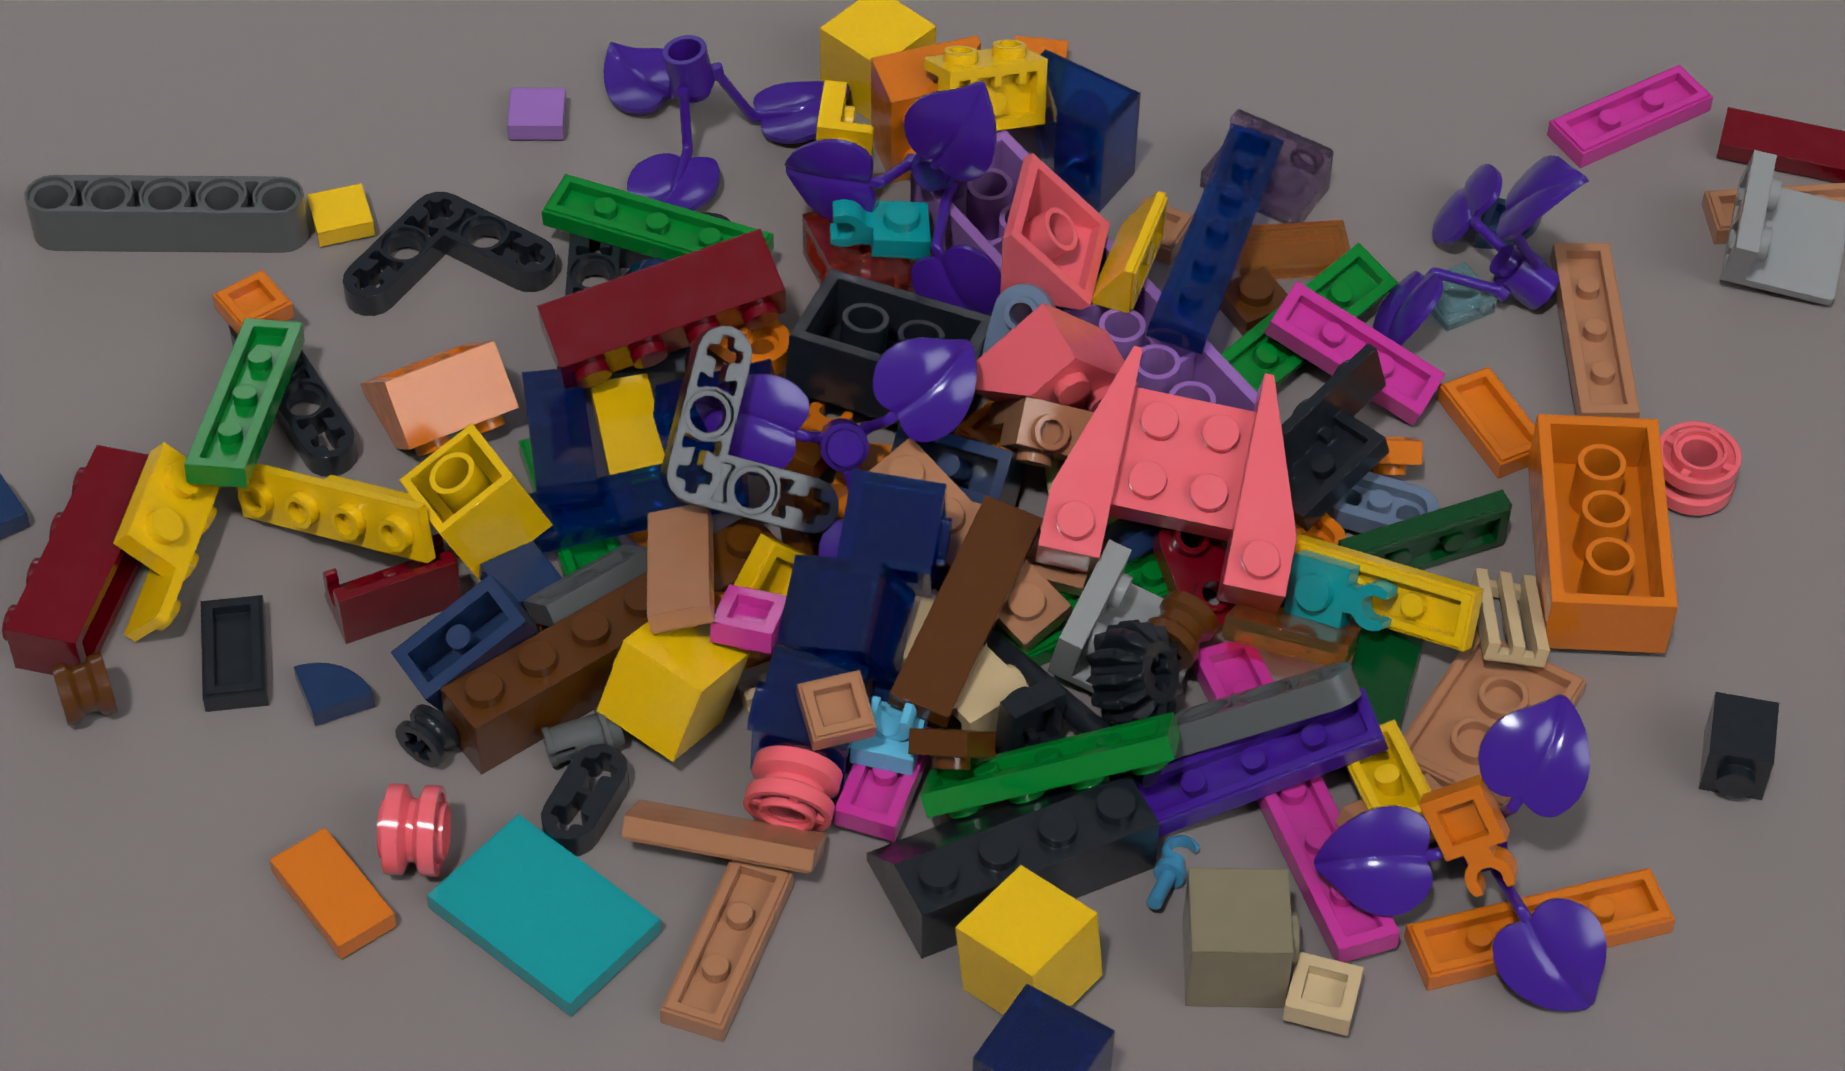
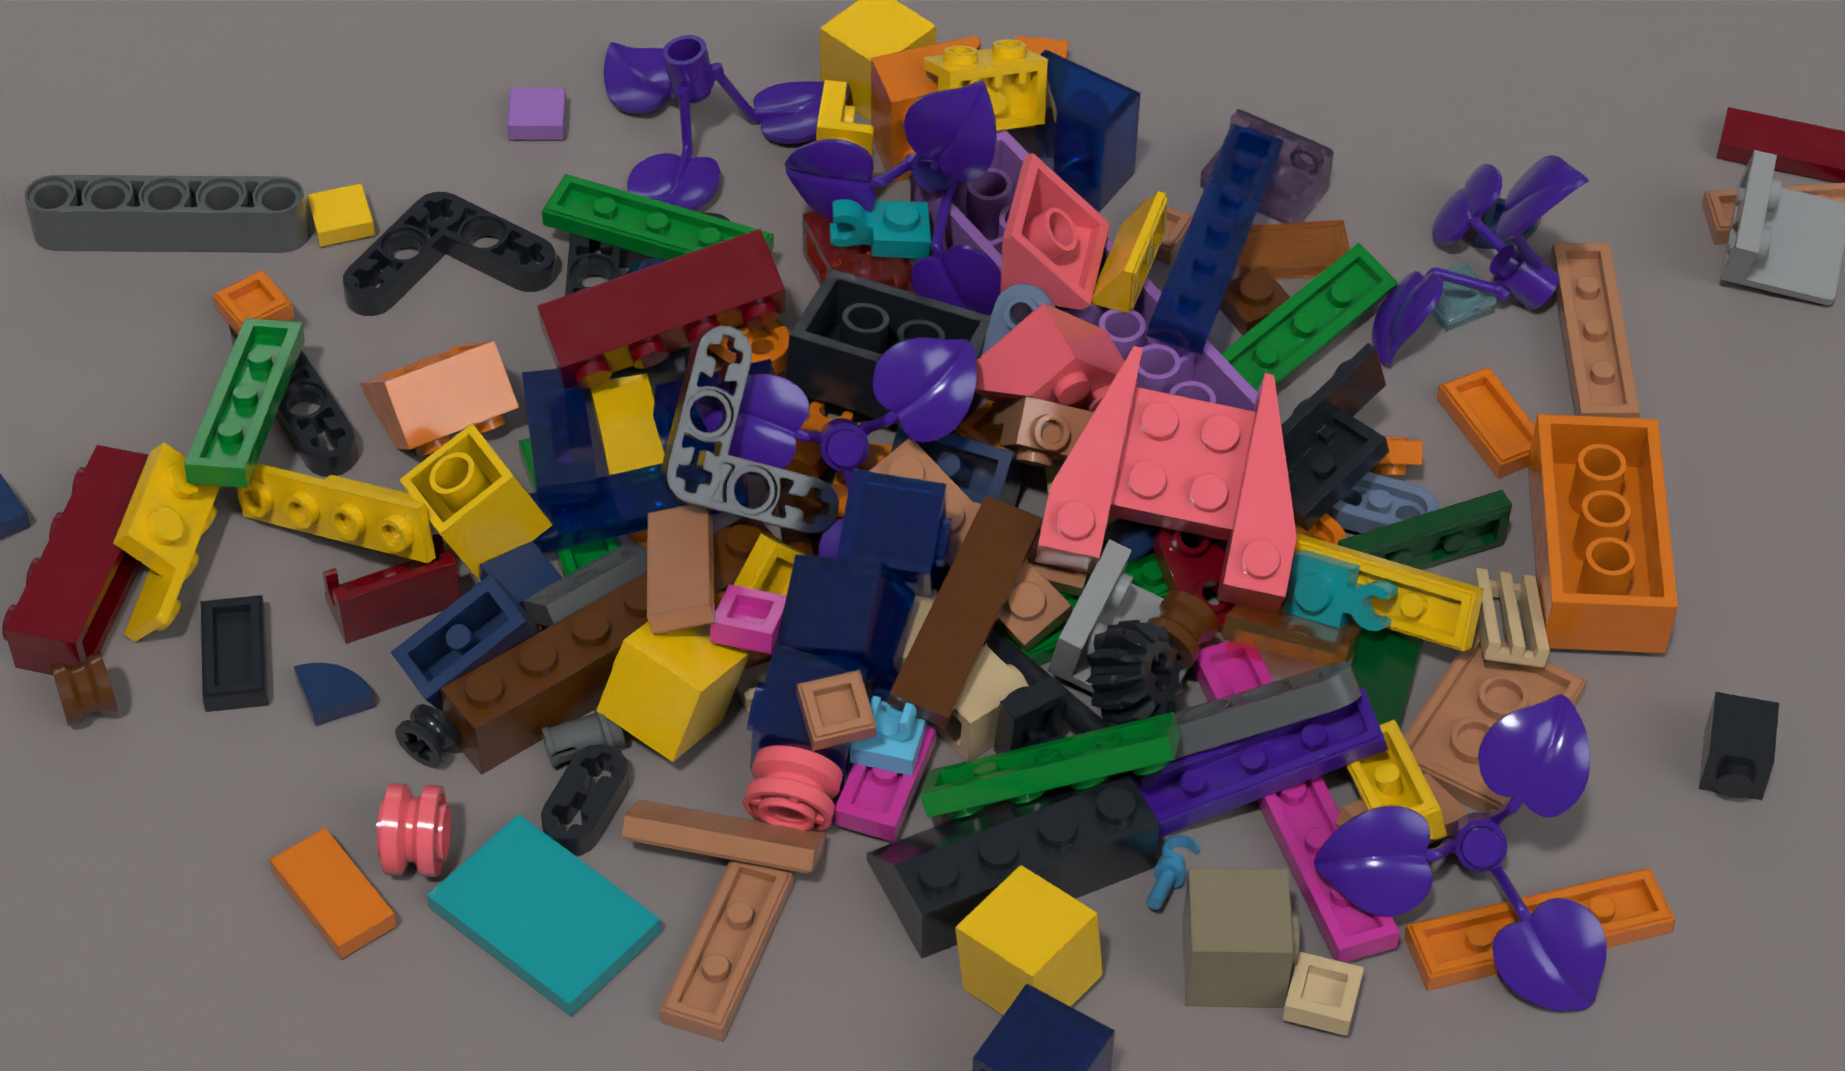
(951, 746): reddish brown plate -> none
(1331, 336): dark pink plate -> none
(1470, 825): orange plate -> none
(1629, 116): dark pink tile -> none
(1699, 467): coral wheel -> none

